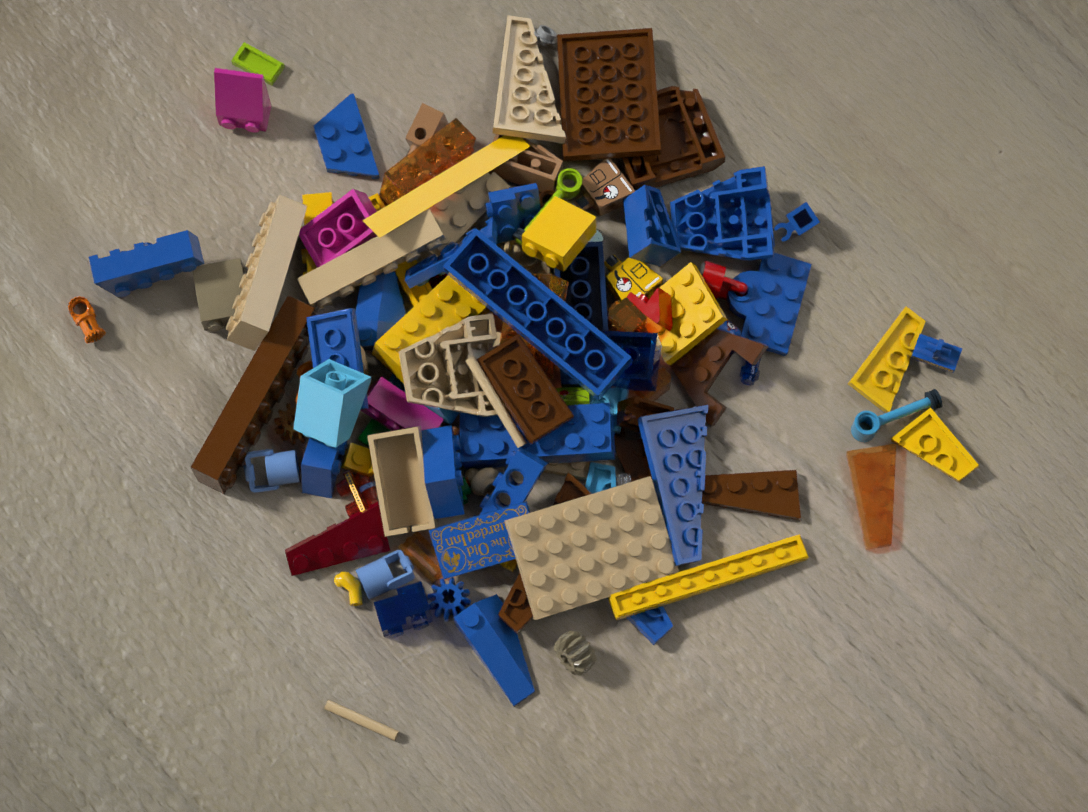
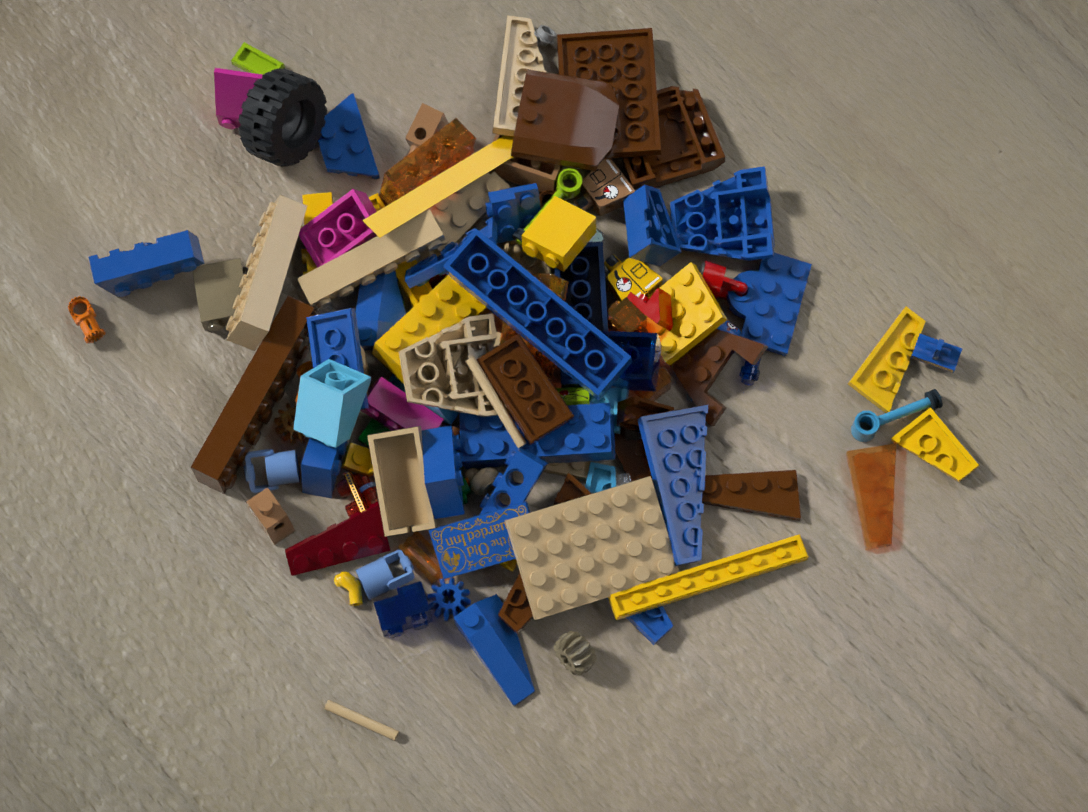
(269, 514): none -> medium nougat torso
(282, 117): none -> black tyre
(565, 120): none -> reddish brown wedge
(800, 220): blue brick -> none

